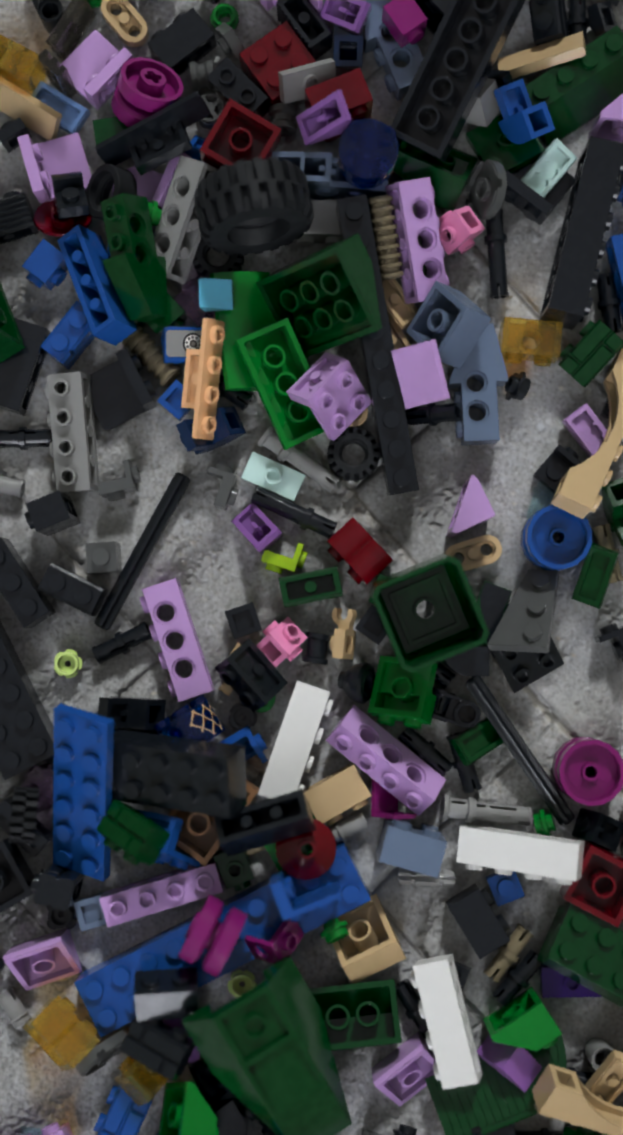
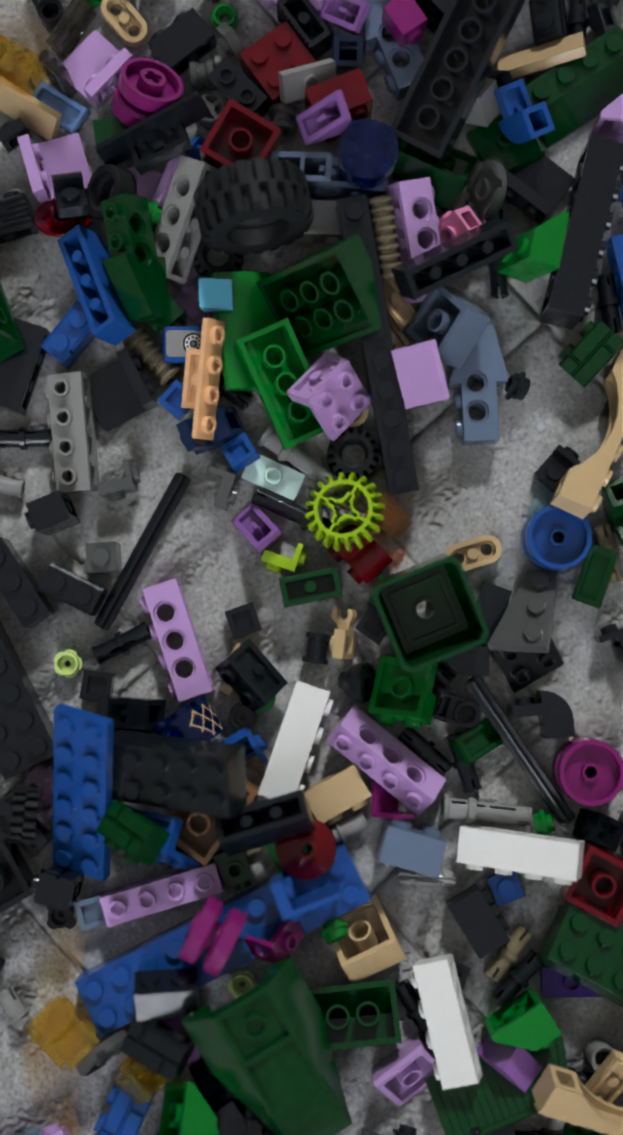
(43, 959): lavender slope -> none
(45, 266): blue brick -> none
(96, 684): none -> black plate
(239, 452): none -> blue plate
(285, 638): bright pink brick -> none
(339, 521): none -> lime gear
(394, 516): none -> clear orange brick
(434, 414): black axle -> none
(454, 258): none -> black brick
(471, 509): lavender slope -> none
(538, 250): none -> green slope
(545, 333): clear yellow brick -> none
(549, 168): light aqua plate -> none
(552, 710): none -> black brick
(586, 429): lavender plate -> none

